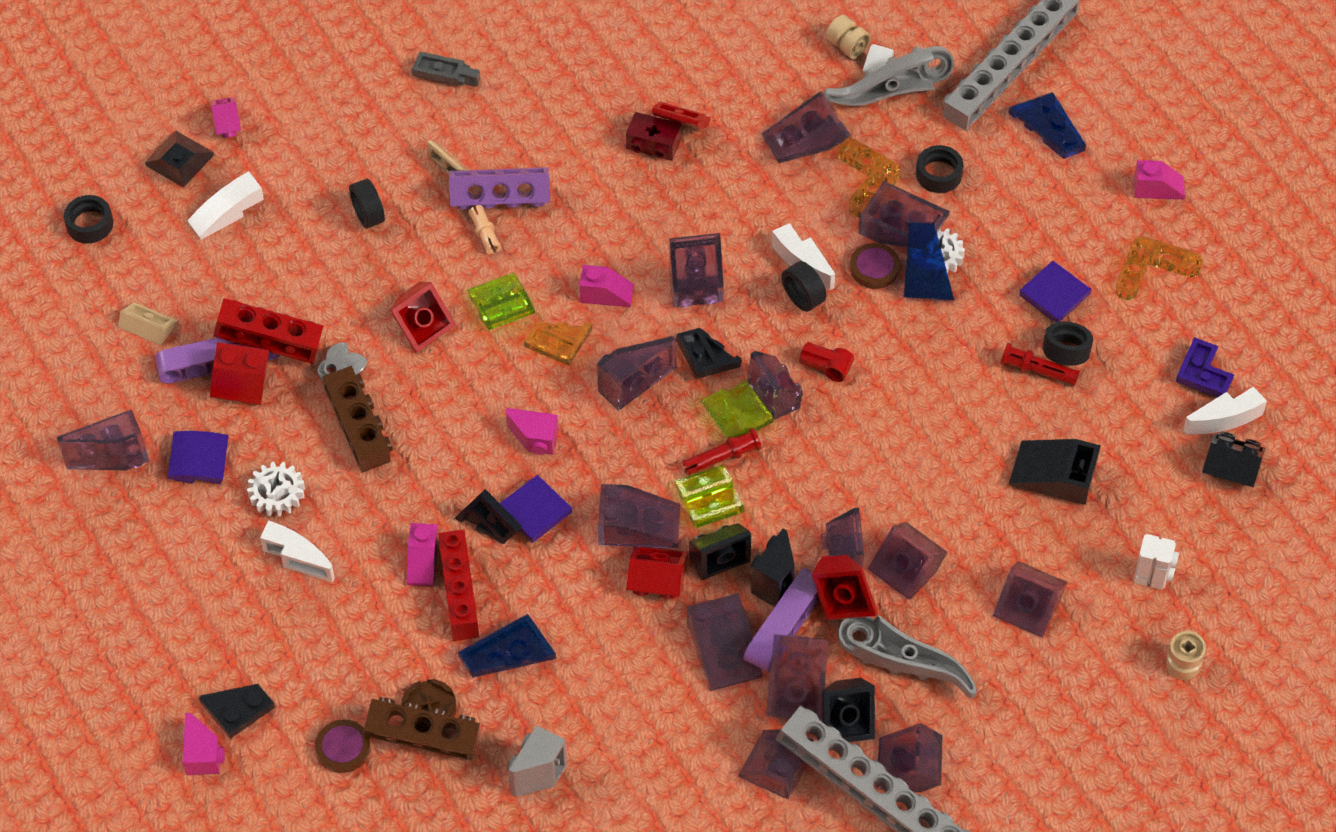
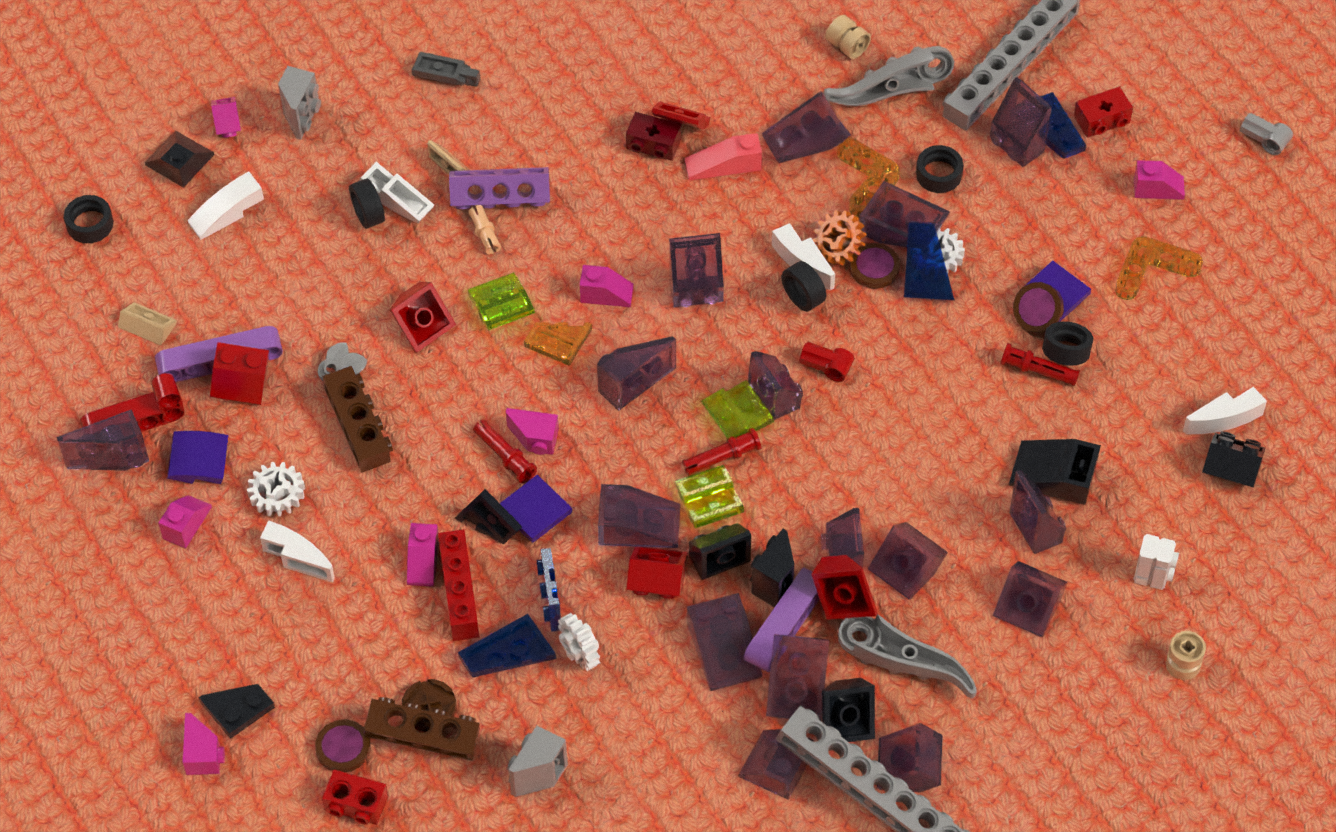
(150, 410): none -> red beam
(183, 520): none -> dark pink slope
(268, 330): red brick -> none
(299, 99): none -> light grey slope
(358, 791): none -> red brick
(398, 194): none -> white slope
(511, 458): none -> red pin
(548, 589): none -> clear blue wing
(578, 641): none -> white gear
(705, 354): black wing -> none
(728, 157): none -> coral slope
(839, 238): none -> orange gear
(877, 57): white slope -> none
(1021, 123): none -> slope
(1035, 515): none -> slope
(1038, 307): none -> tile
(1103, 112): none -> red brick
(1198, 372): dark purple plate -> none
(1272, 136): none -> light grey piece

